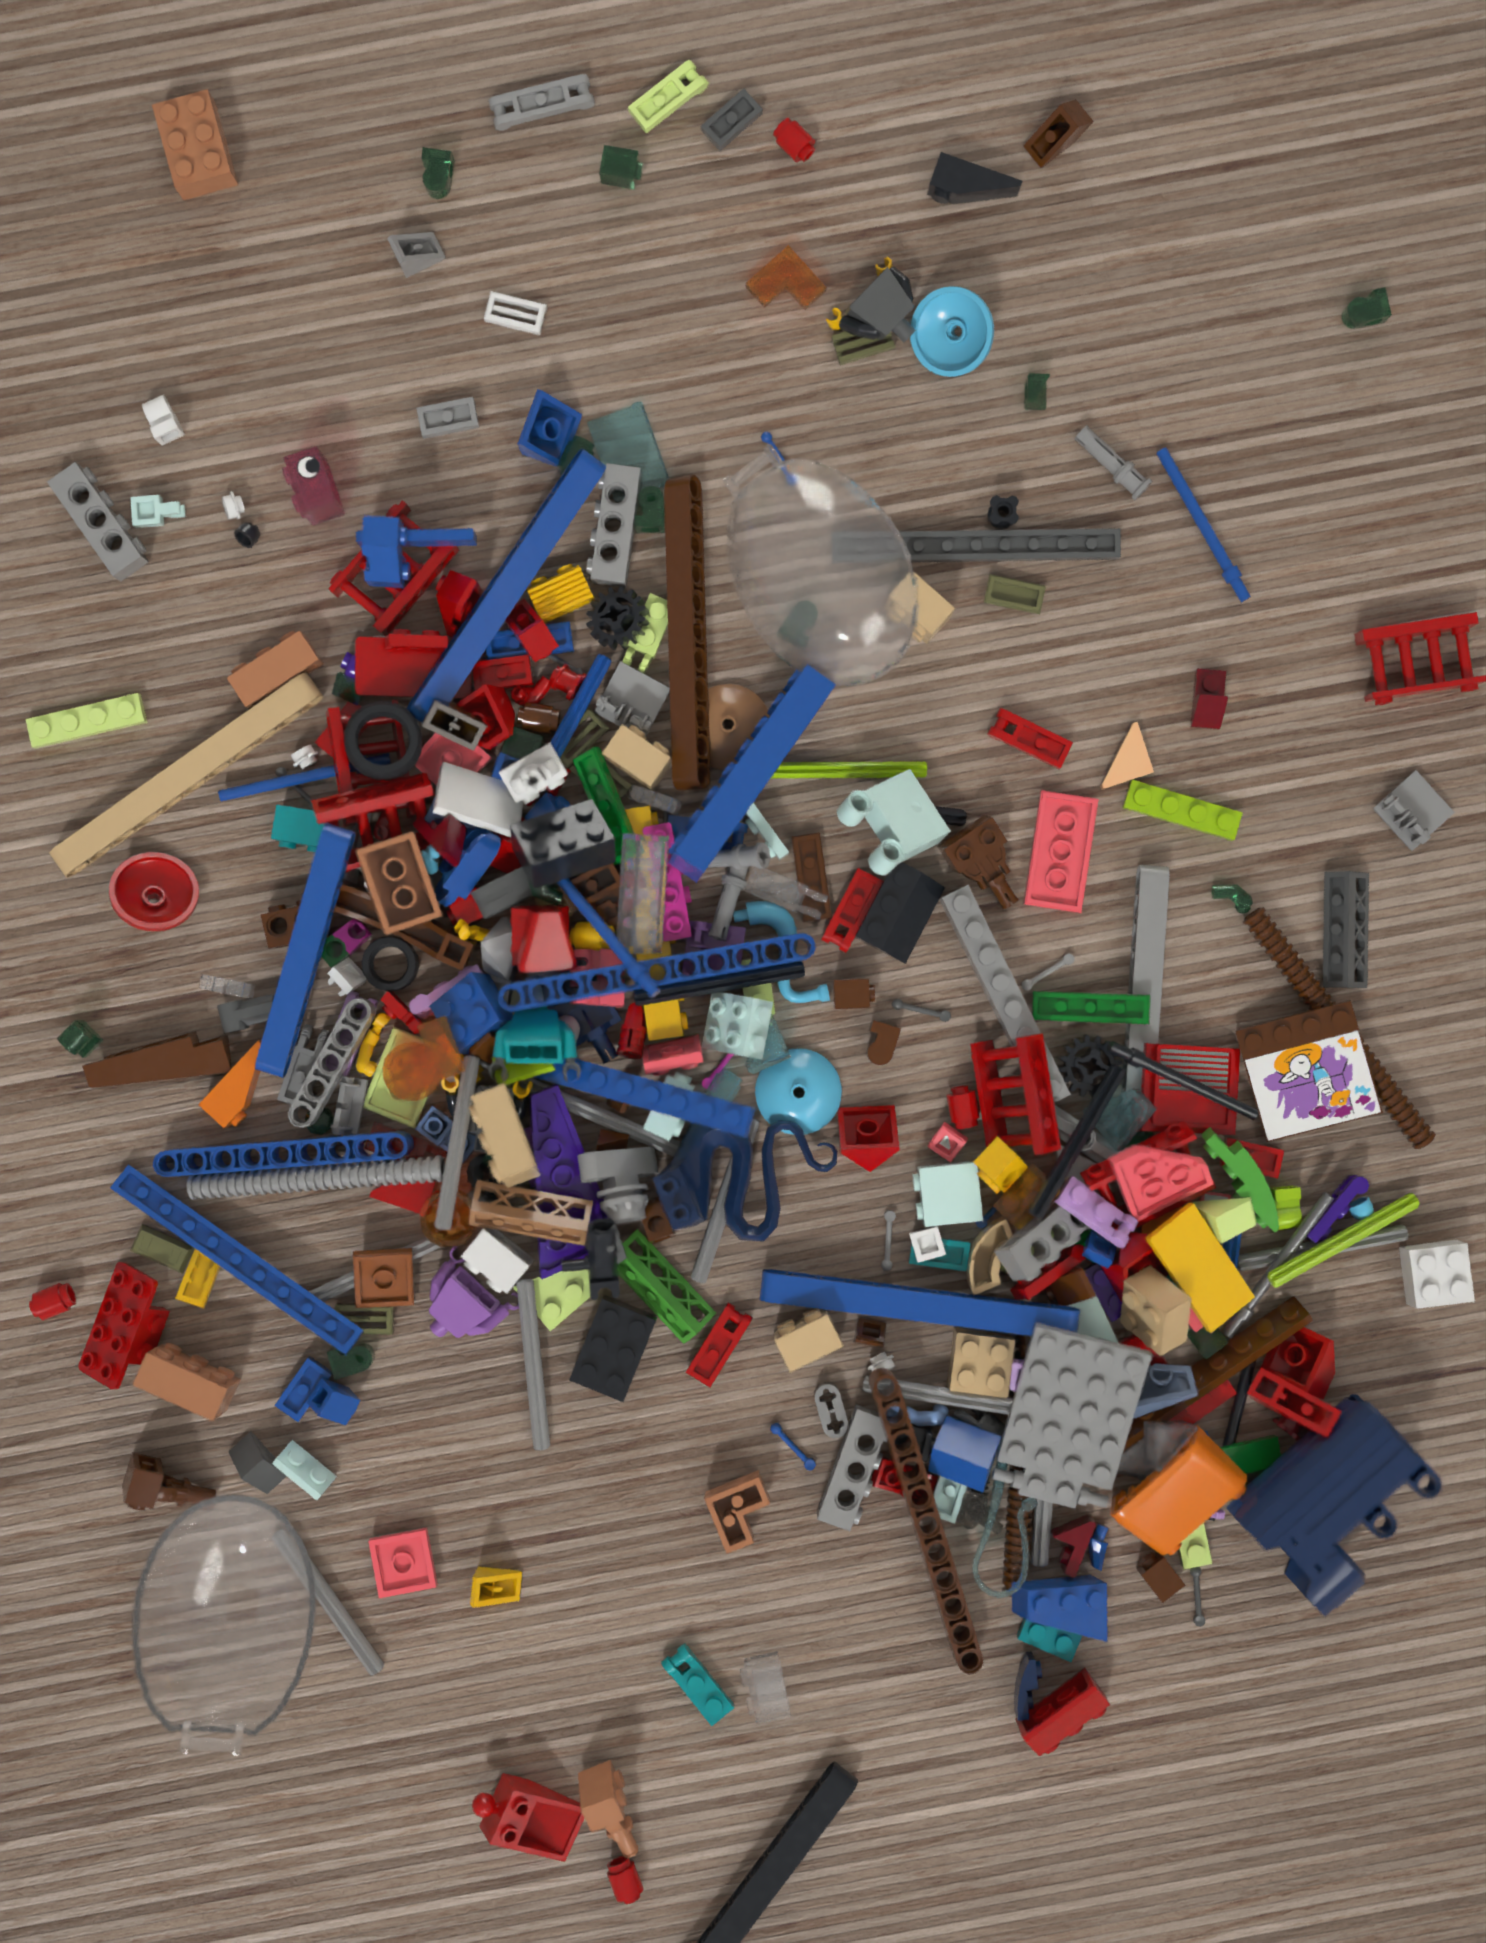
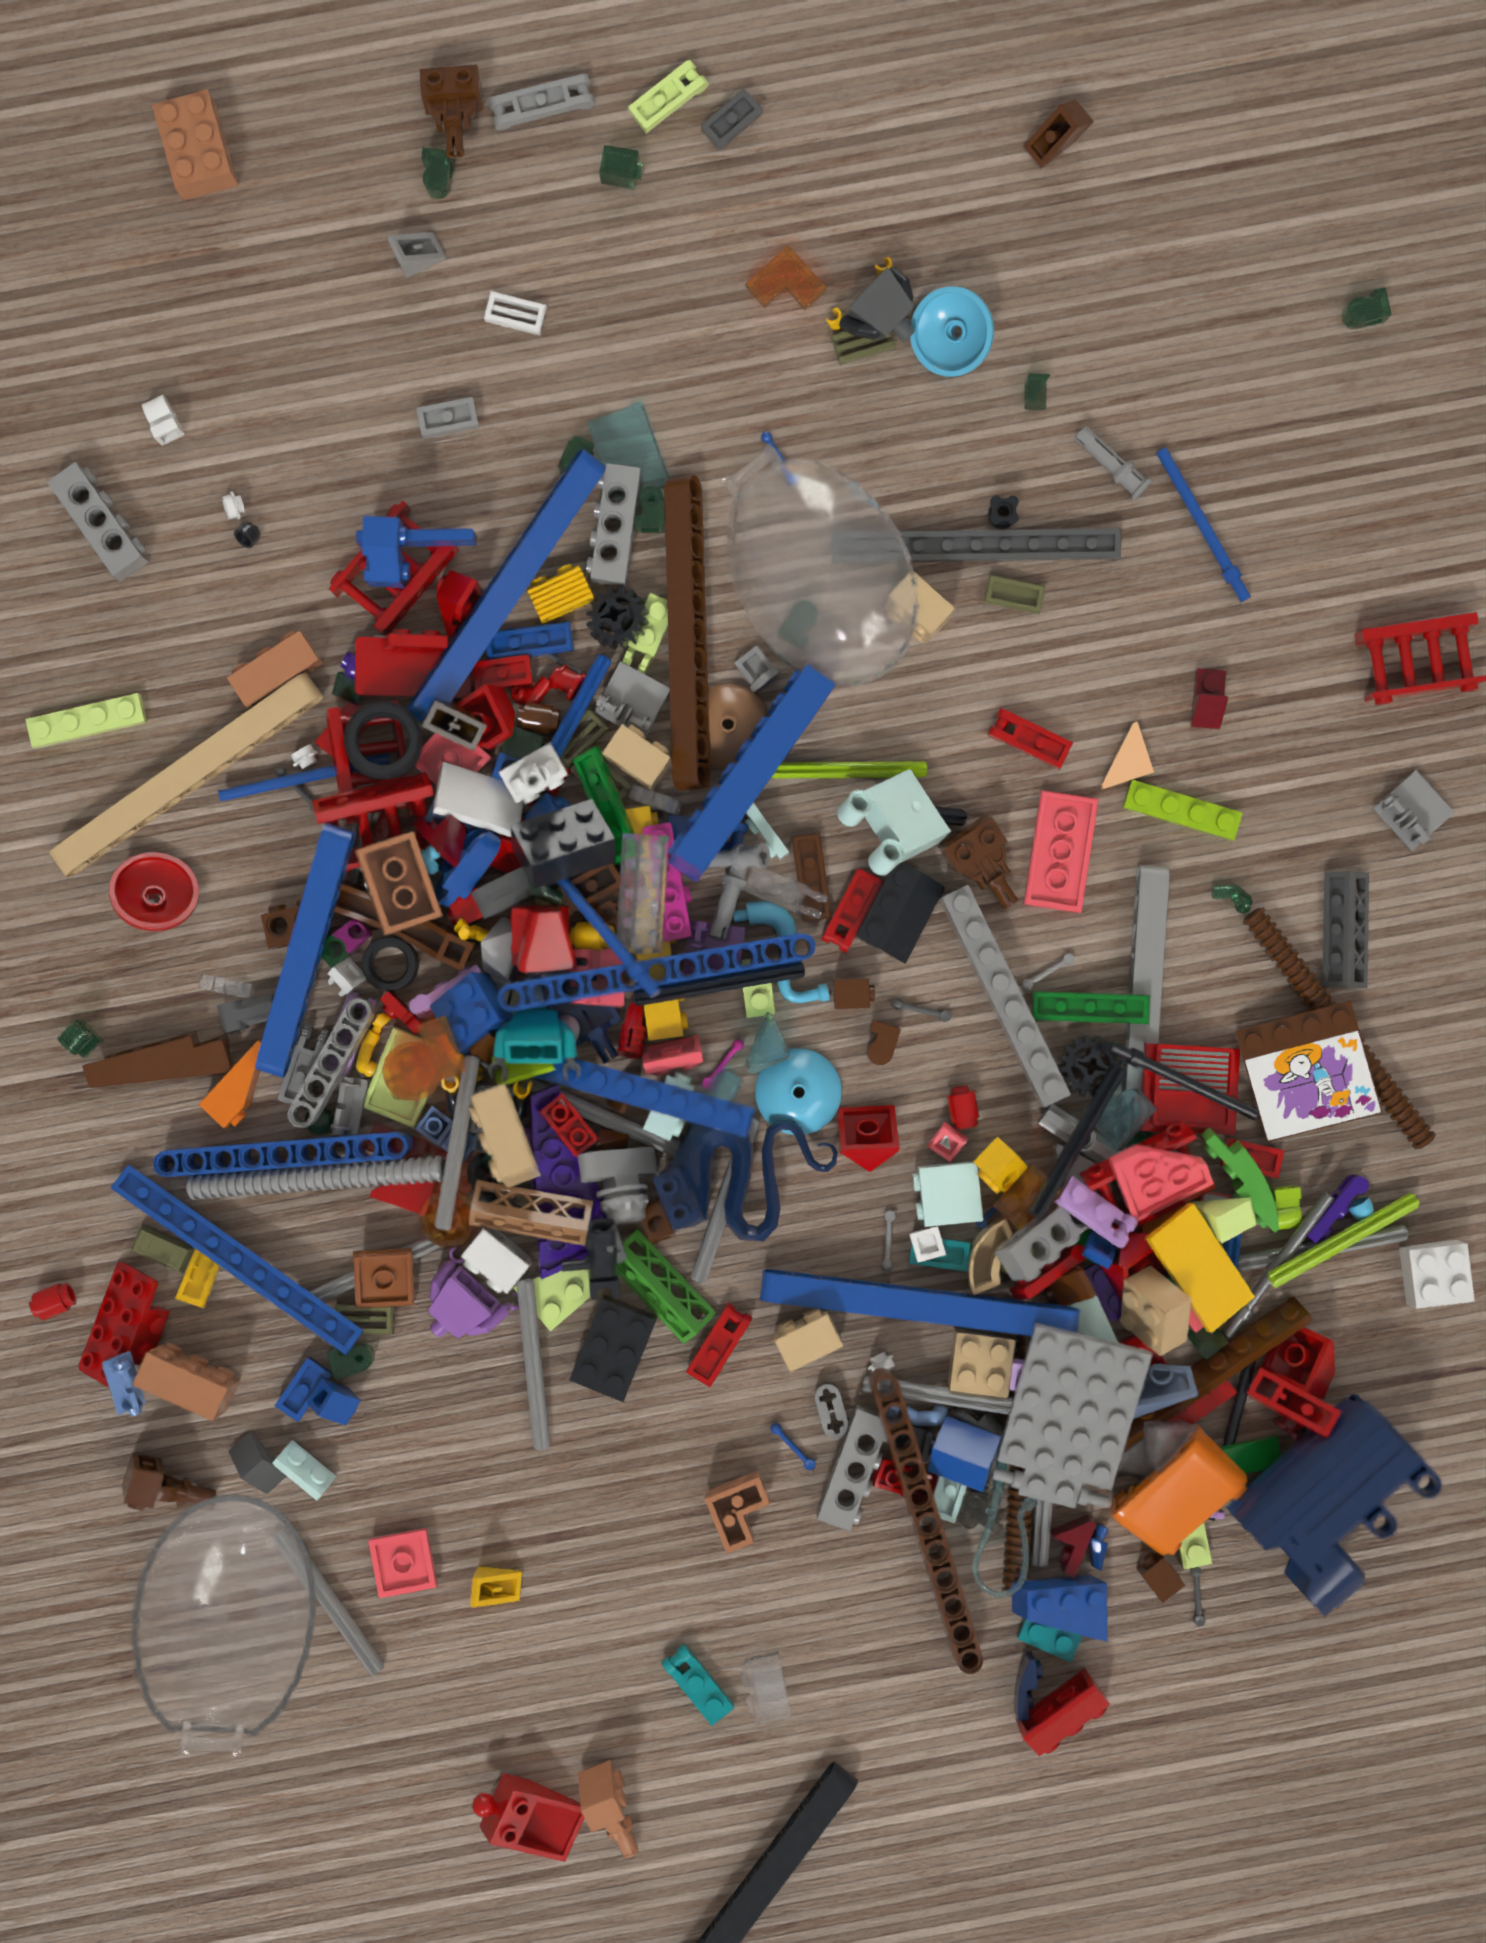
(120, 1376): none -> medium blue hinge
(150, 511): light aqua plate -> none
(296, 827): teal brick -> none
(313, 485): clear pink brick -> none
(450, 98): none -> reddish brown brick
(531, 631): red slope -> none
(548, 429): blue slope -> none
(568, 1125): none -> red slope
(624, 1880): red brick -> none
(737, 1025): light aqua brick -> none
(756, 669): none -> light grey tile
(794, 140): red brick -> none
(870, 1333): reddish brown slope -> none
(967, 182): black slope -> none
(1037, 1091): red fence -> none

